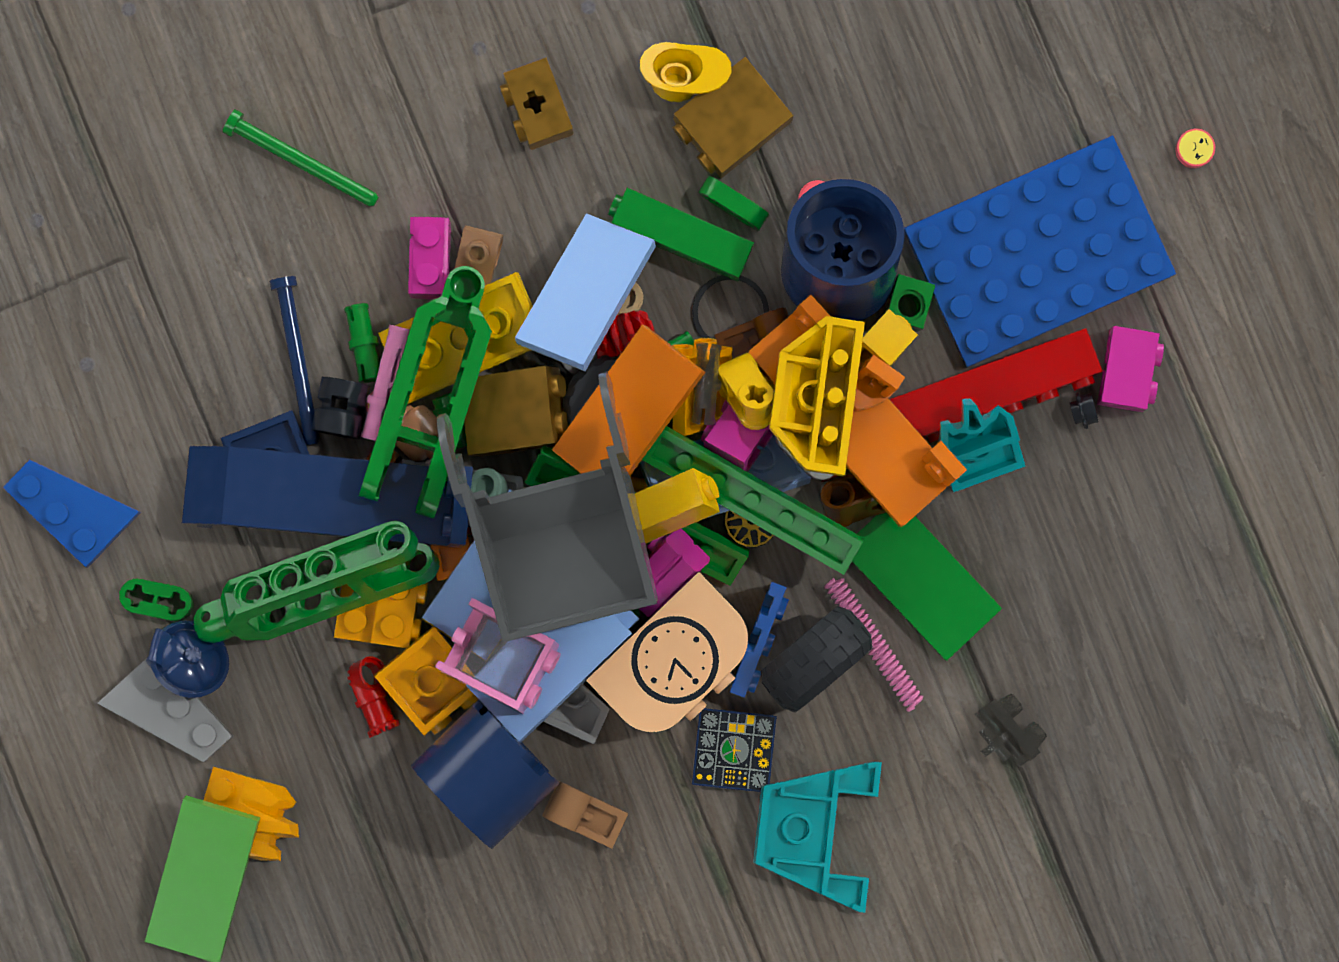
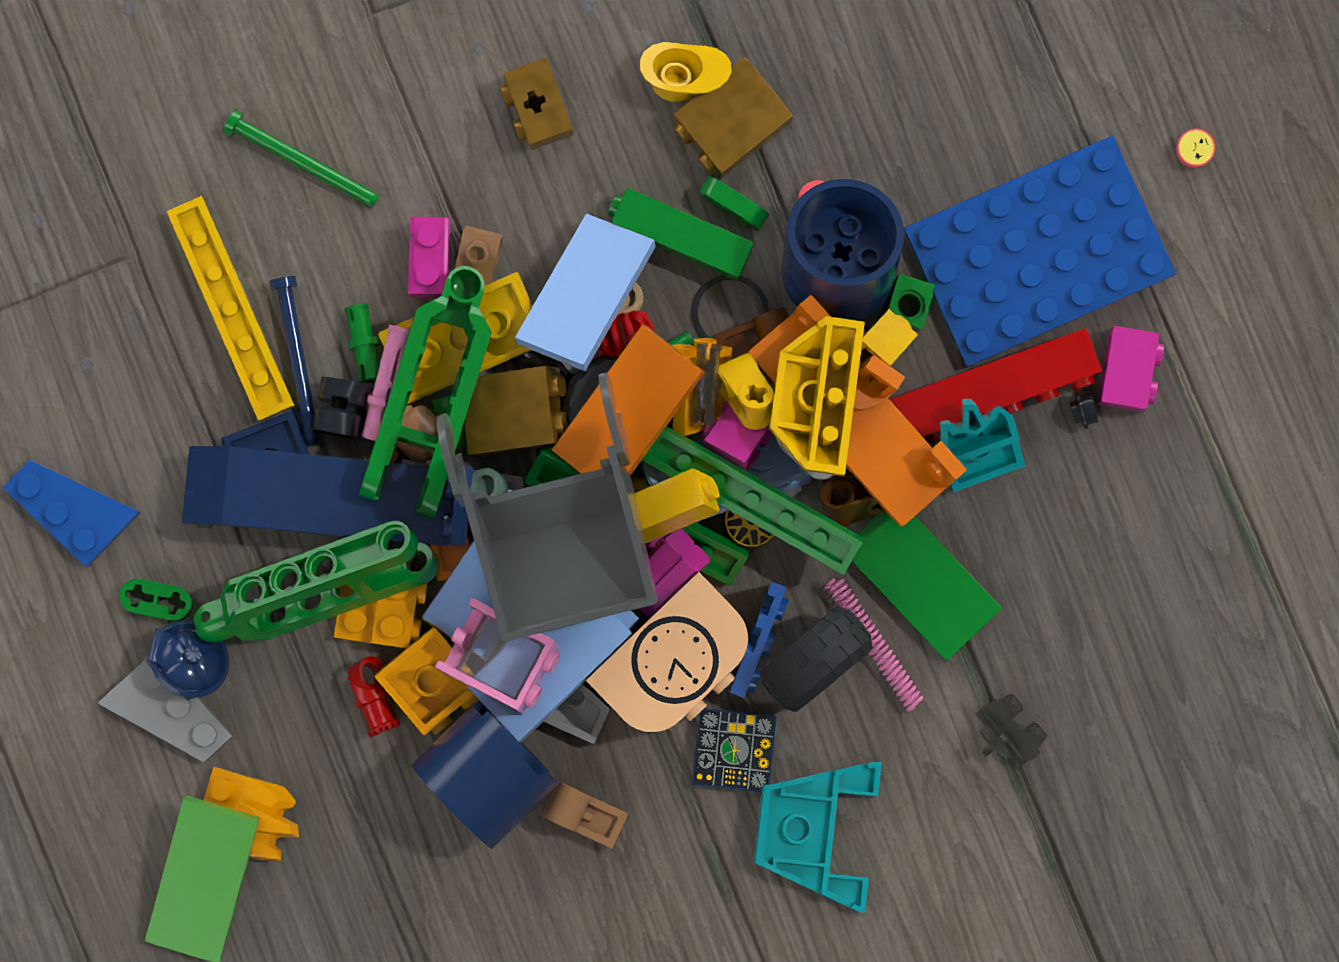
(230, 308): none -> yellow plate

